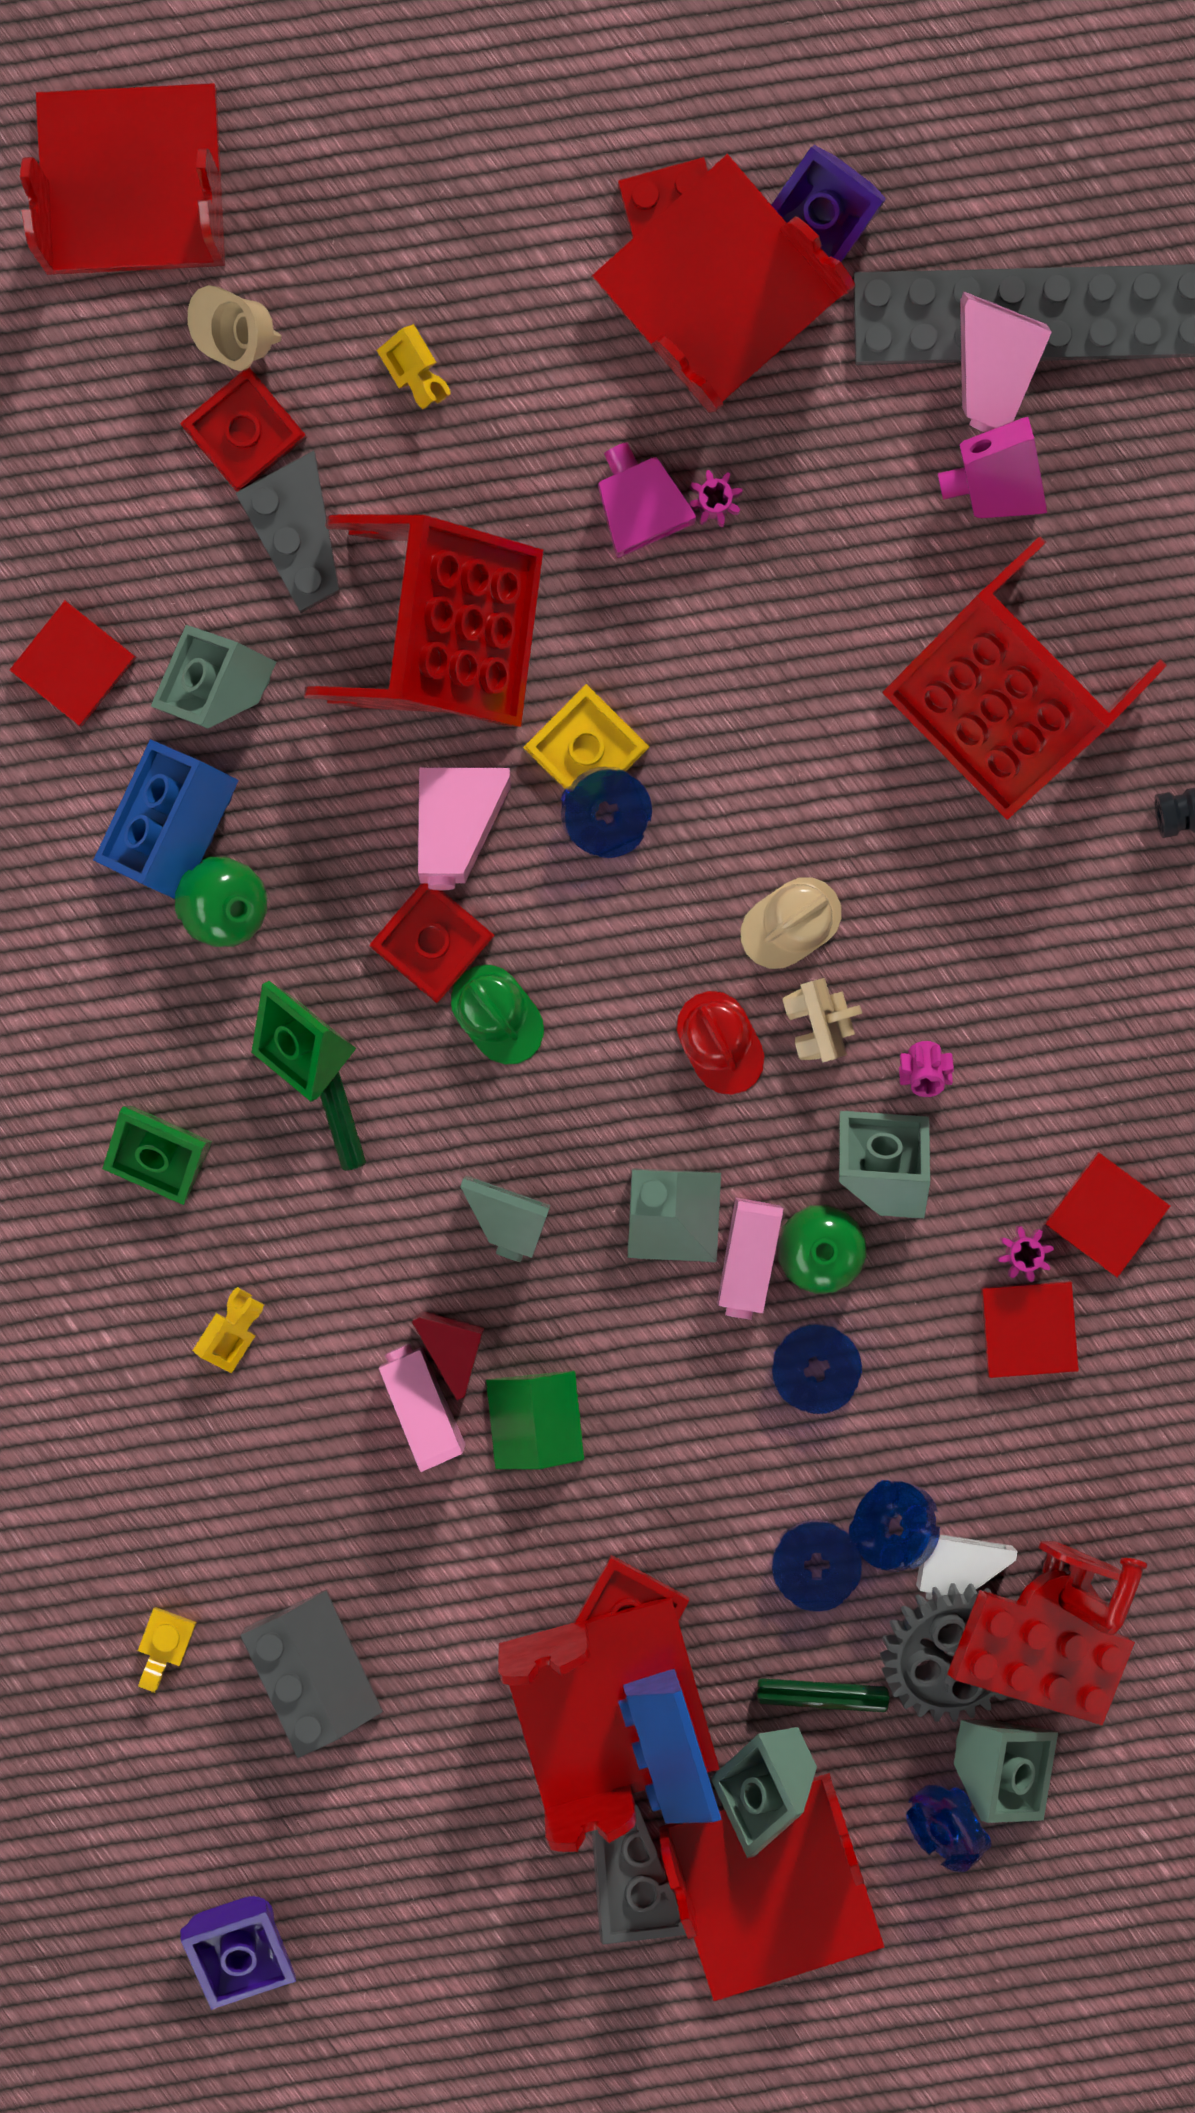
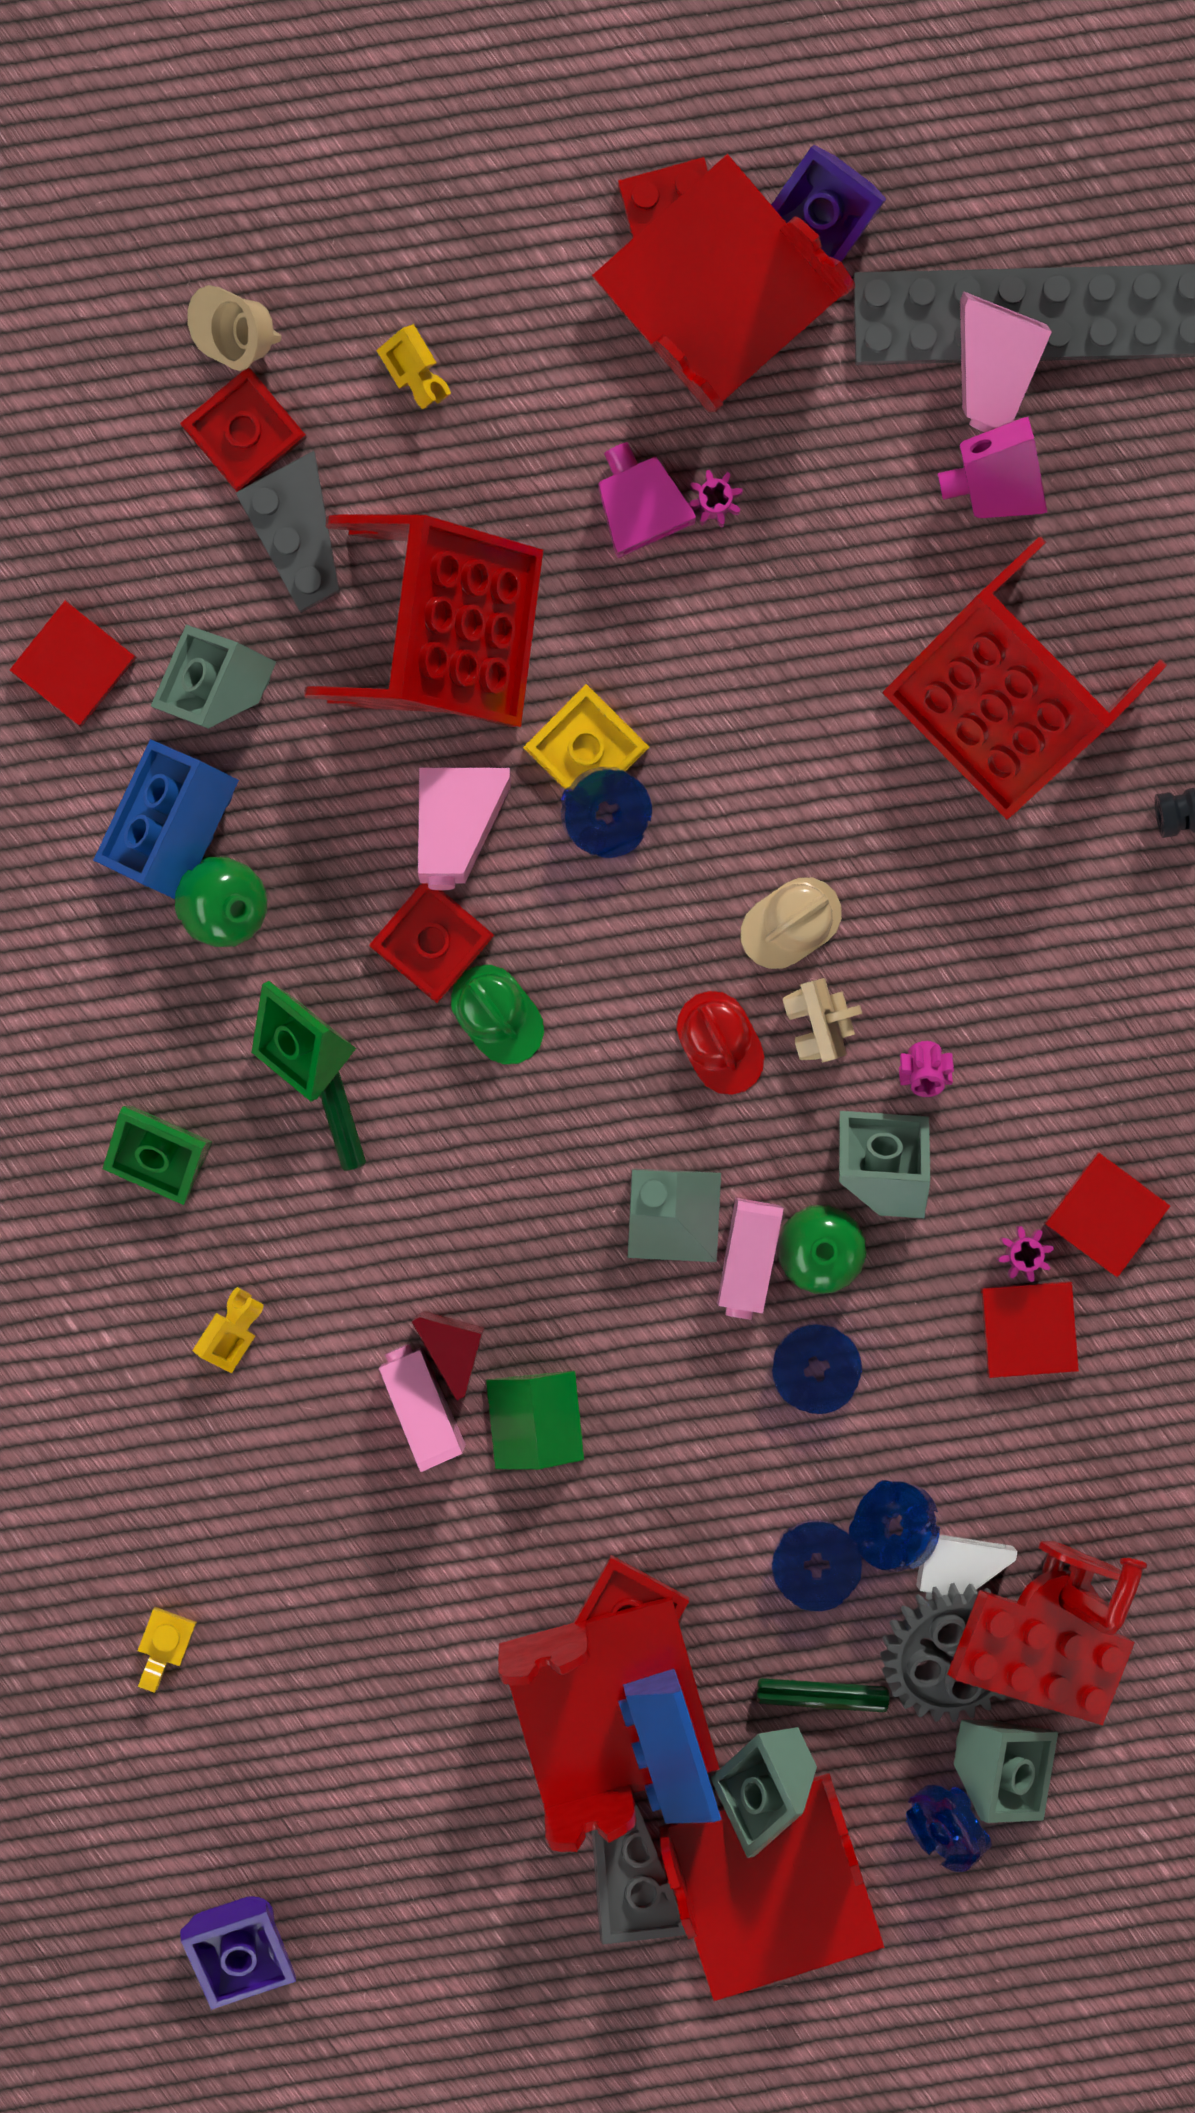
(125, 180): red piece -> none
(311, 1673): dark grey slope -> none
(506, 1217): sand green slope -> none

